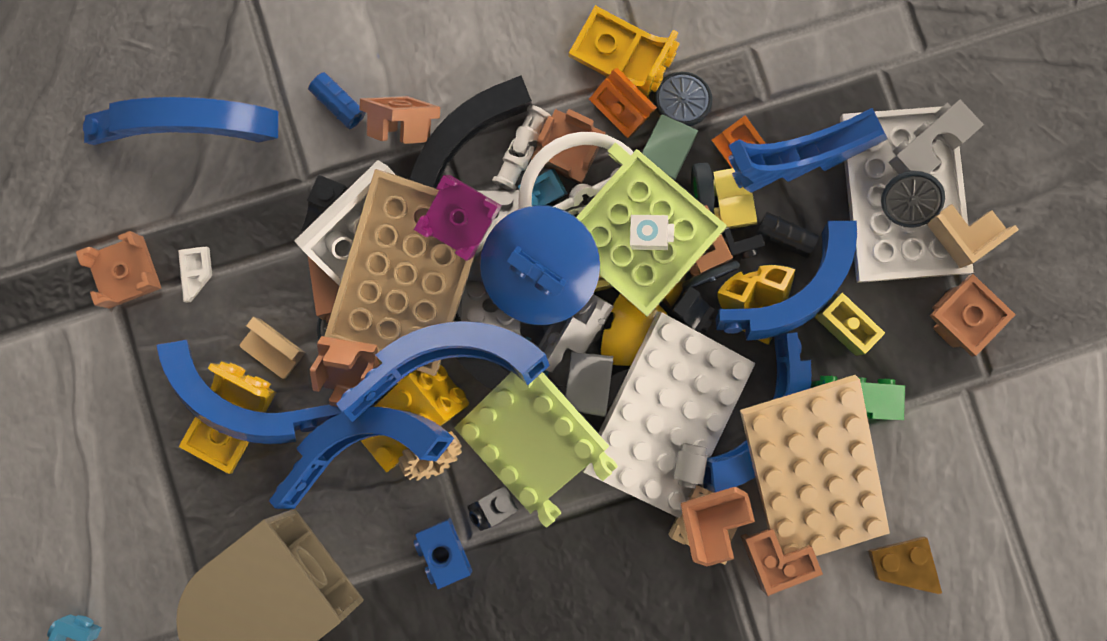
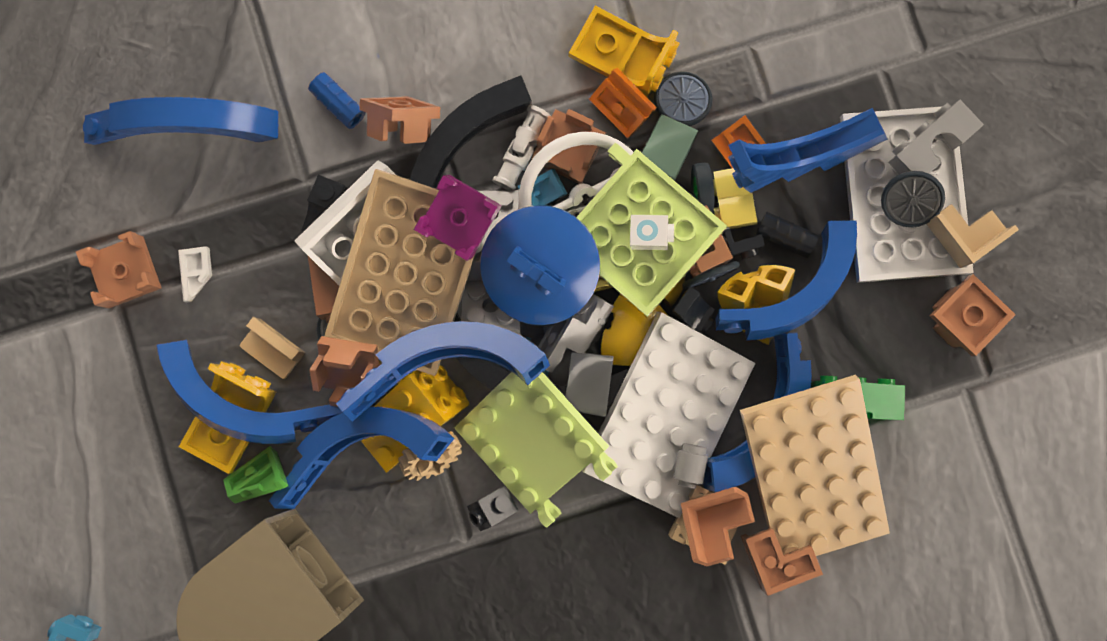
(256, 477): none -> bright green wing
(442, 572): blue brick -> none
(849, 324): light yellow brick -> none
(906, 565): pearl gold wing -> none

